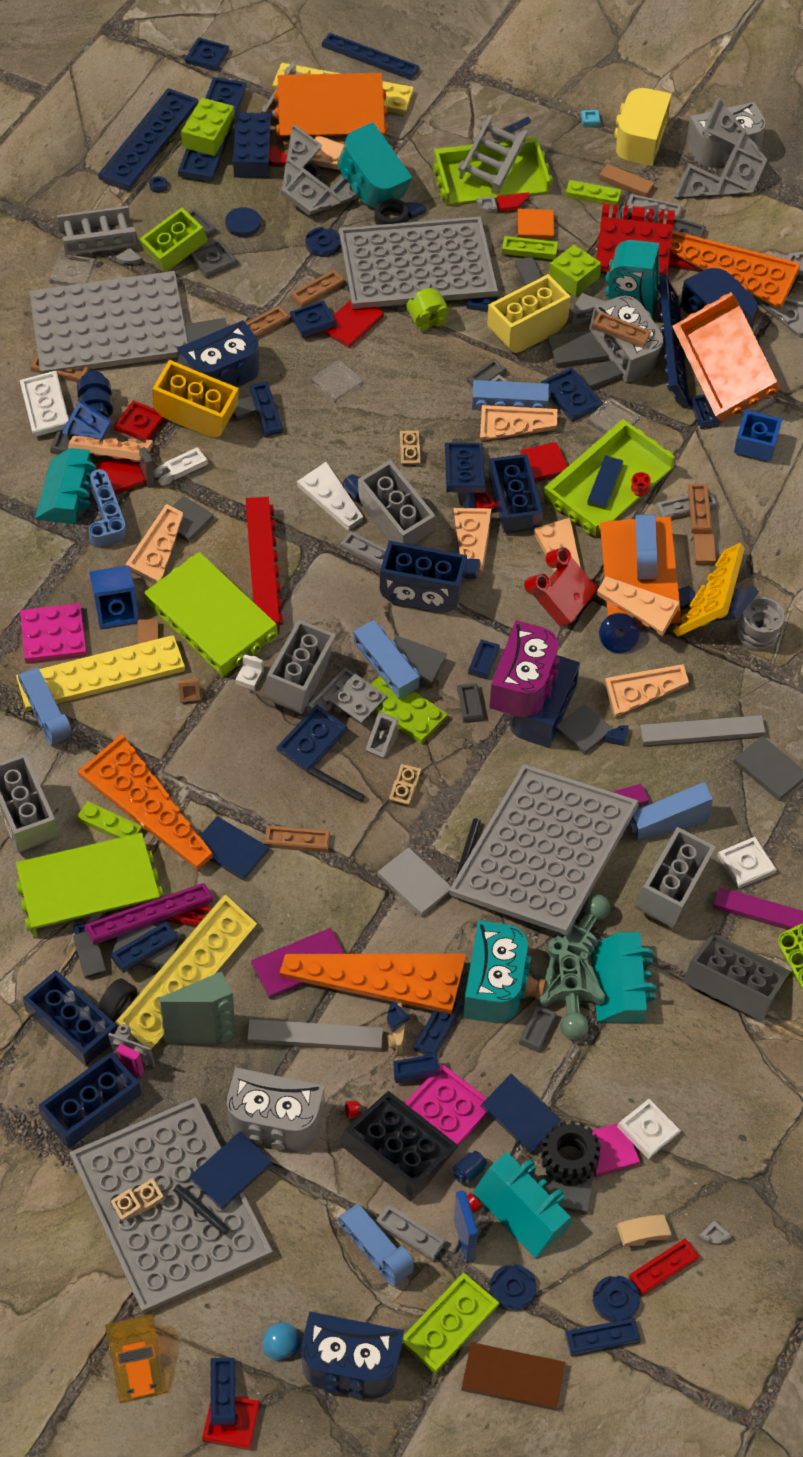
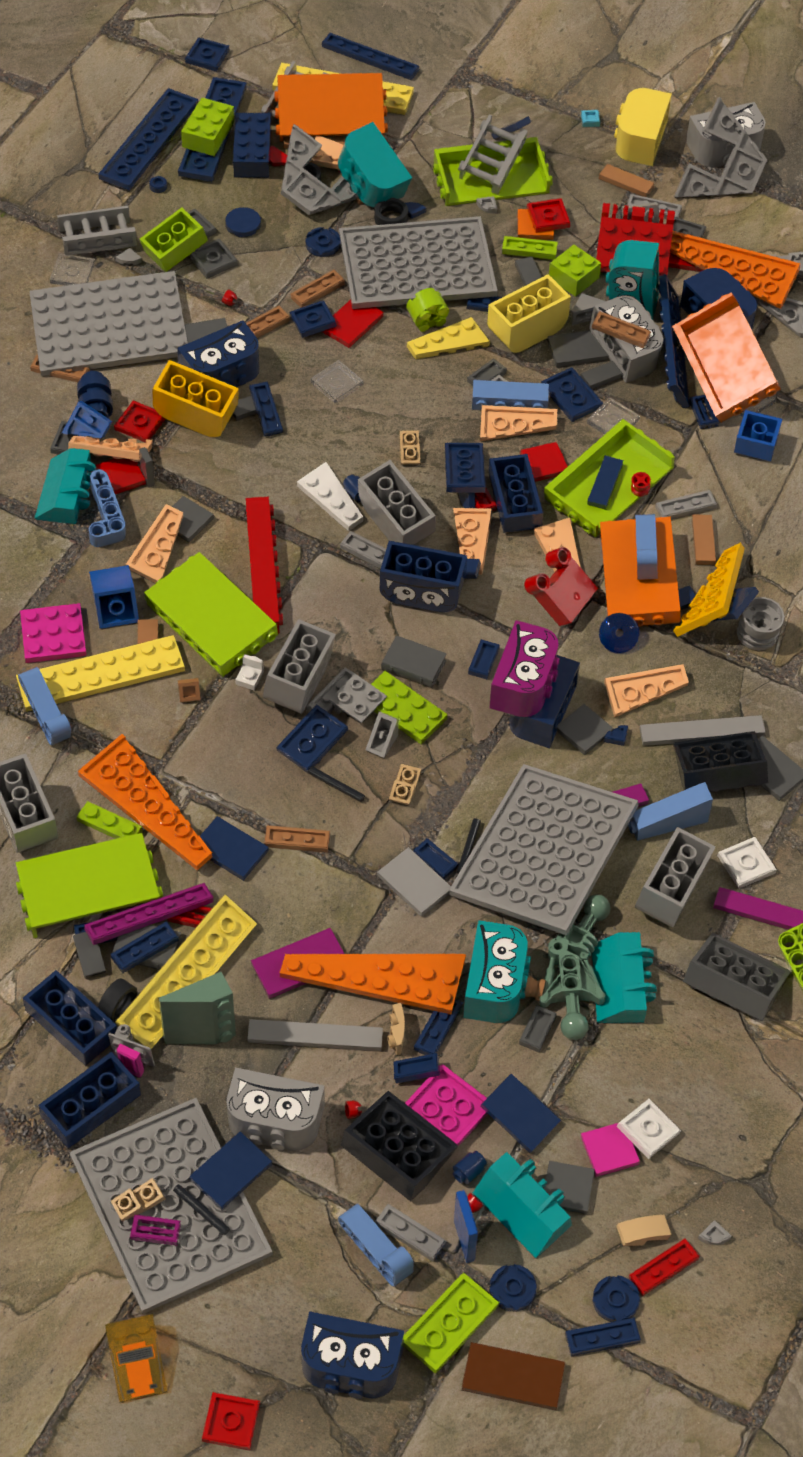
(44, 403): white tile -> none
(155, 1230): none -> magenta tile
(180, 466): white hinge -> none
(222, 1391): dark blue tile -> none
(228, 298): none -> red hinge
(280, 1341): dark azure hair -> none
(386, 659): medium blue brick -> none
(396, 1017): dark blue tile -> none
(436, 858): none -> dark blue tile
(449, 339): none -> light yellow wing
(470, 702): dark grey tile -> none
(511, 202): red tile -> none
(548, 215): none -> red tile
(573, 1136): black tyre -> none
(592, 193): lime plate -> none
(647, 606): light nougat wing -> none
(699, 508): medium nougat tile -> none
(722, 762): none -> black slope

